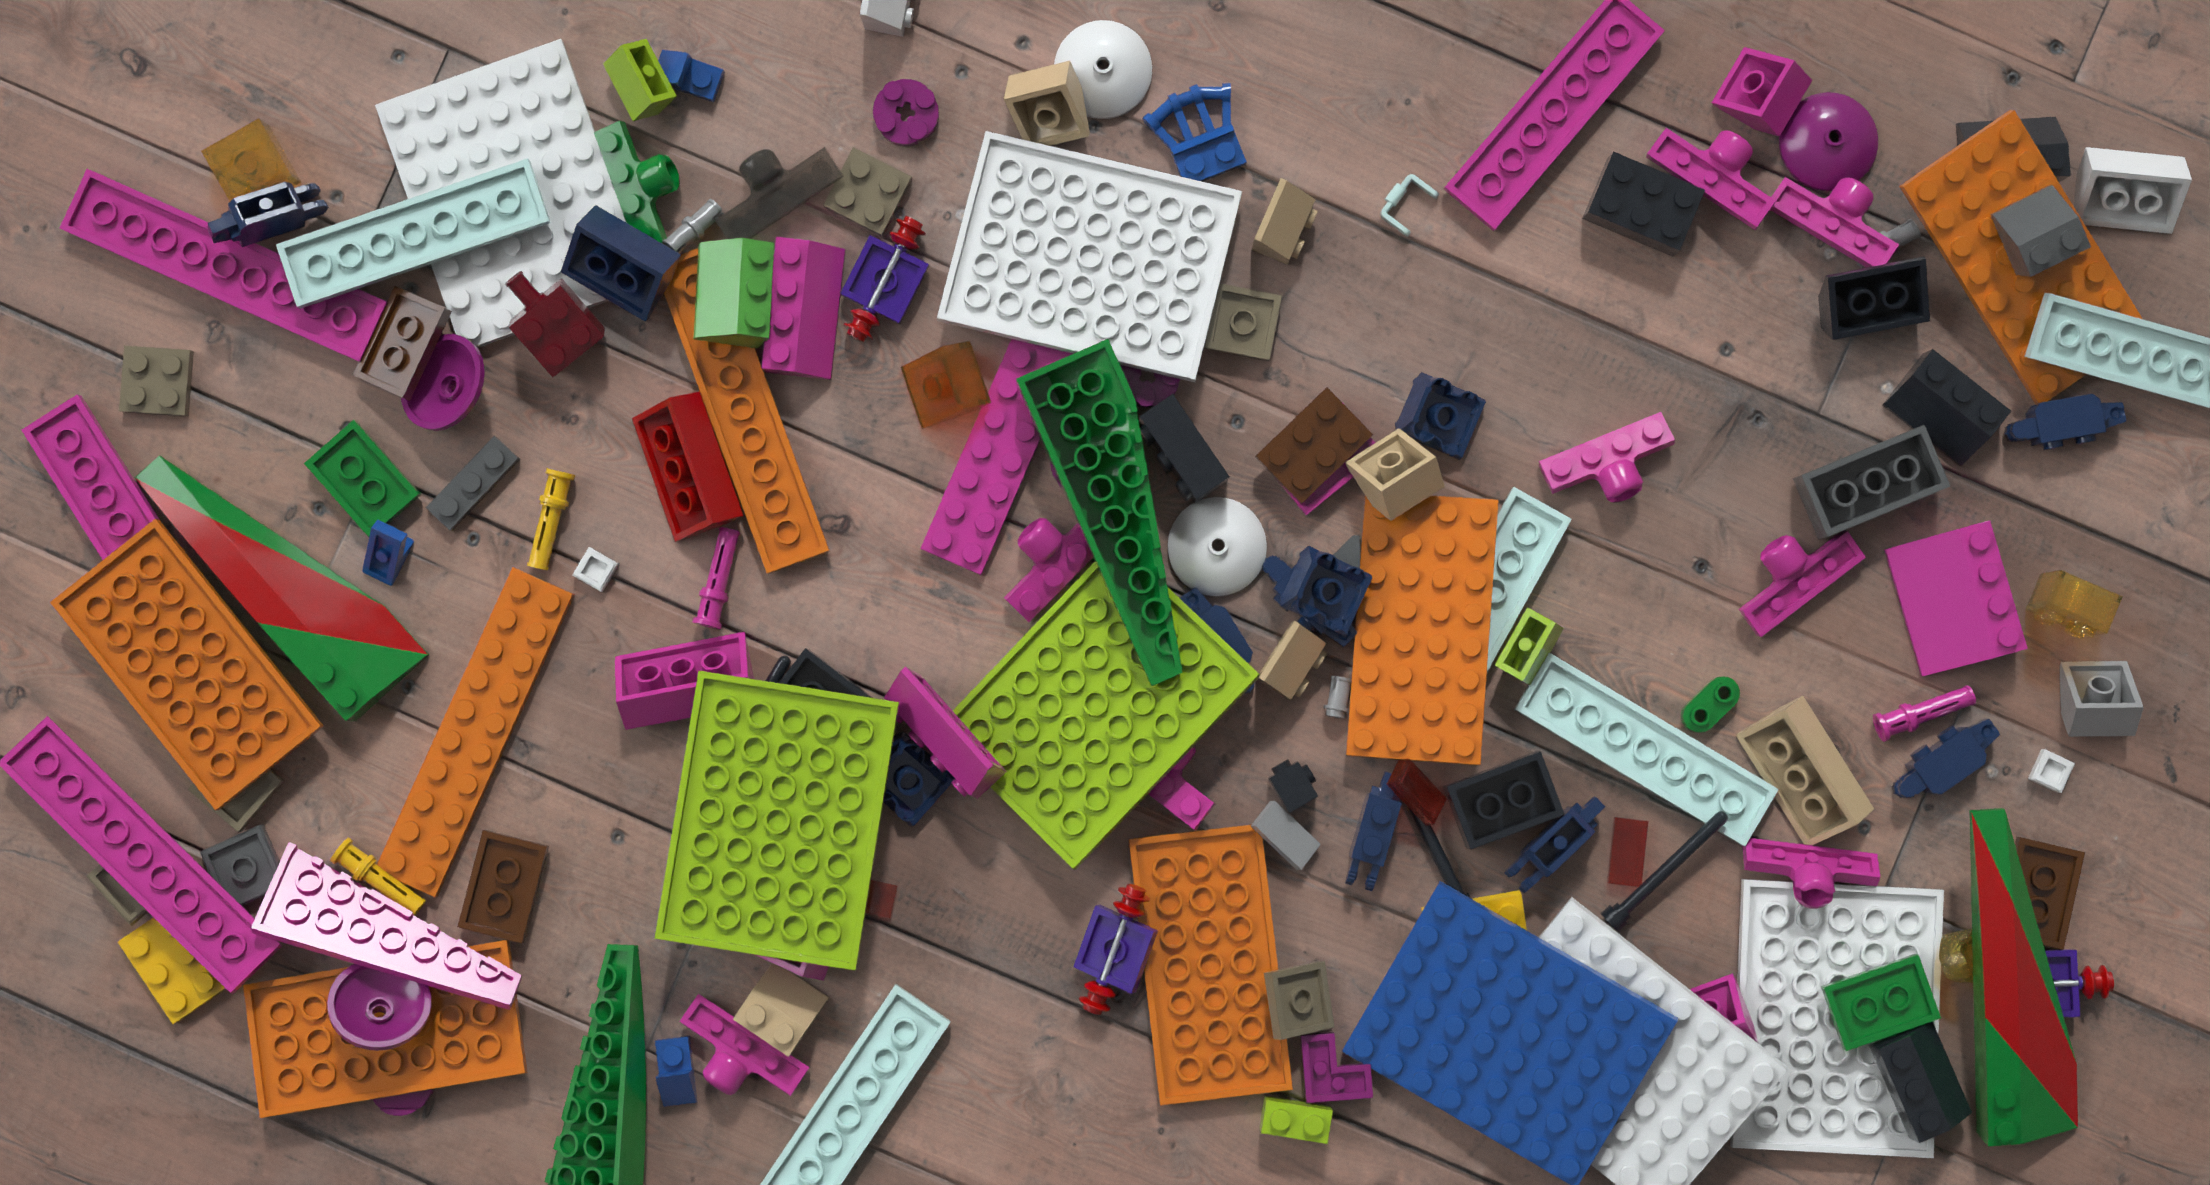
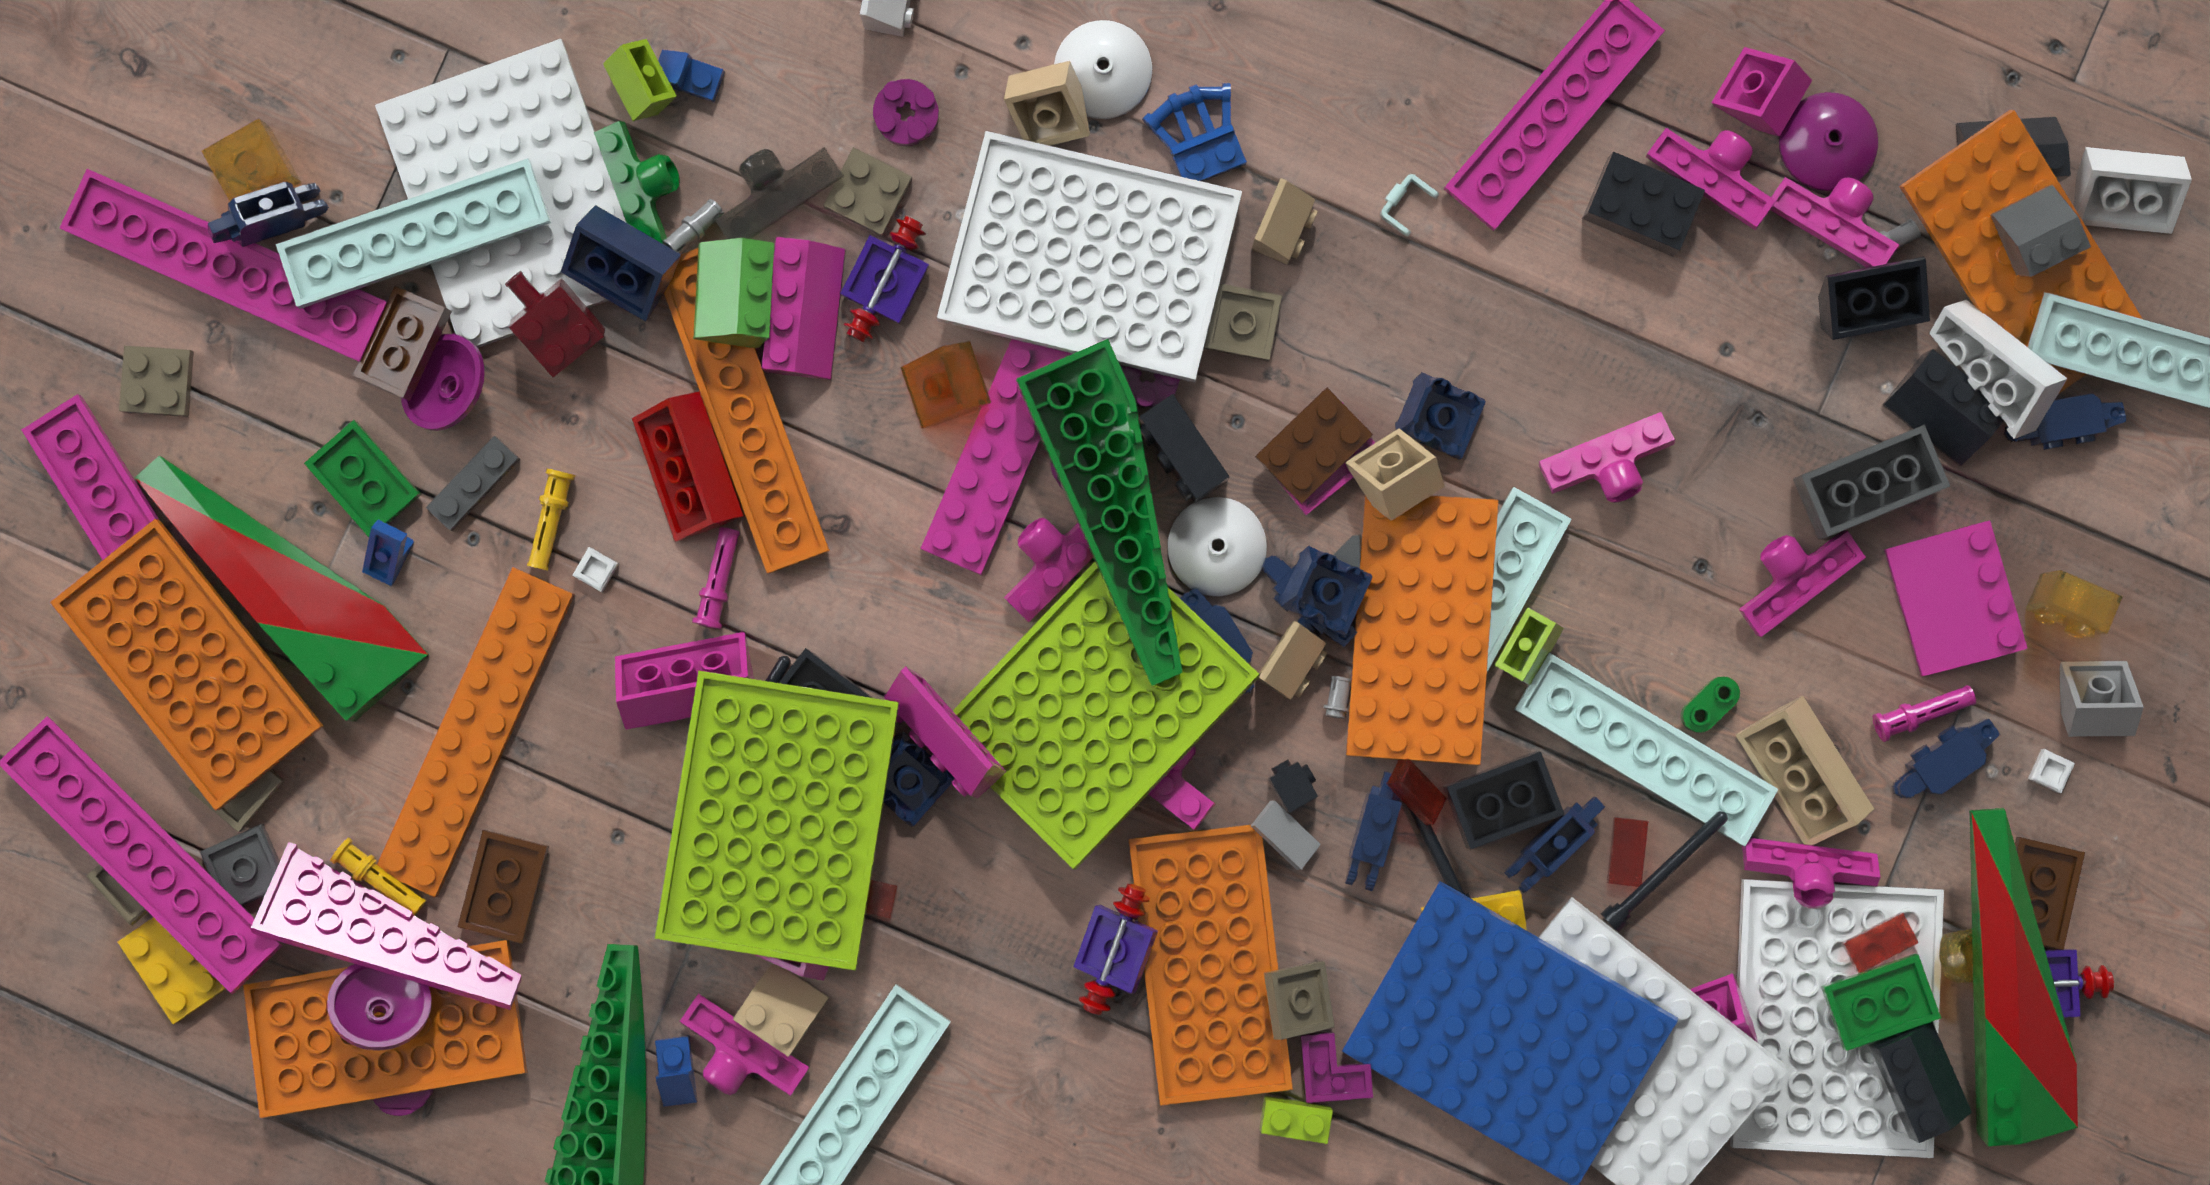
(1880, 942): none -> clear red tile
(1999, 365): none -> white wedge

